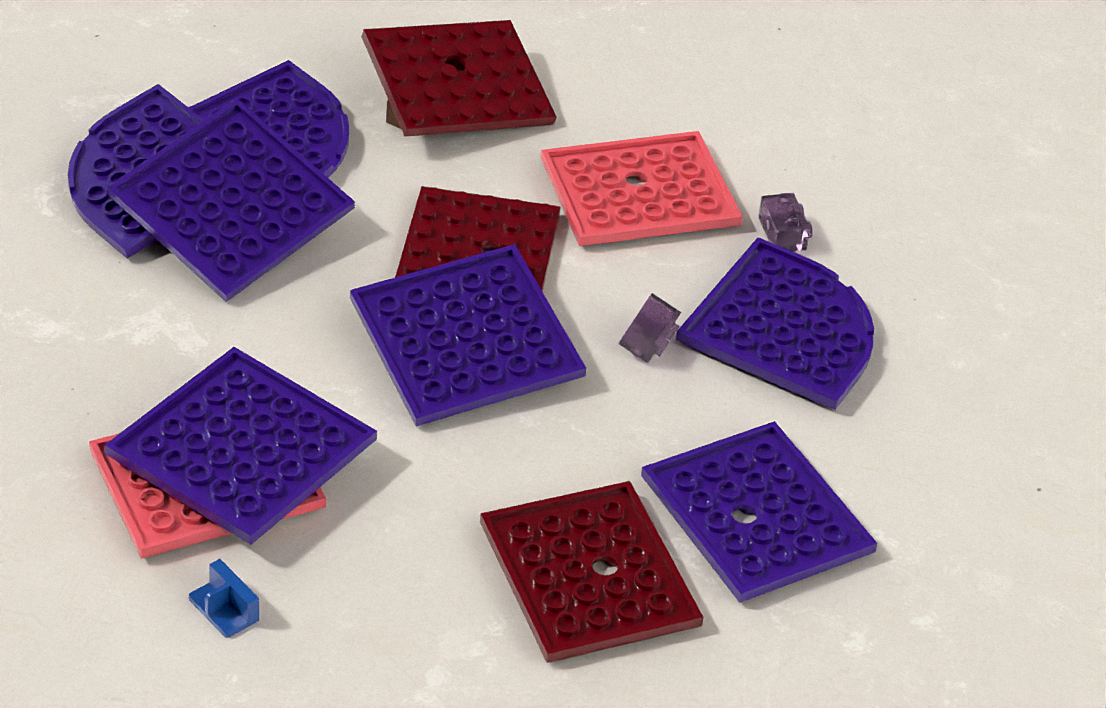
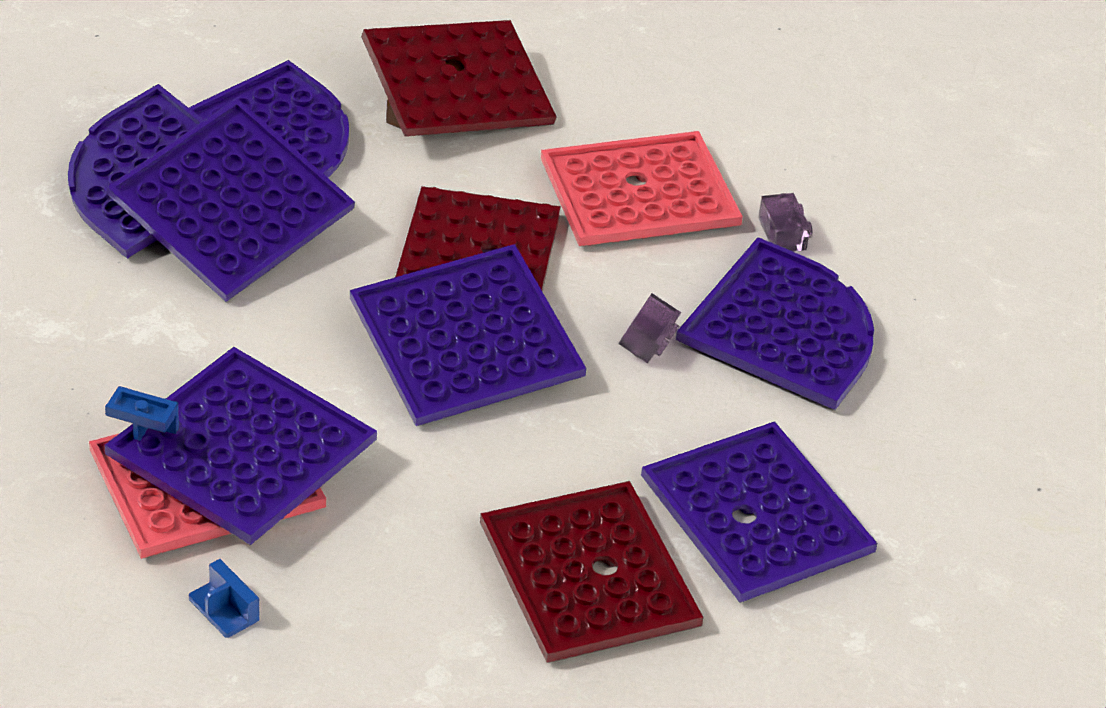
(143, 411): none -> blue panel

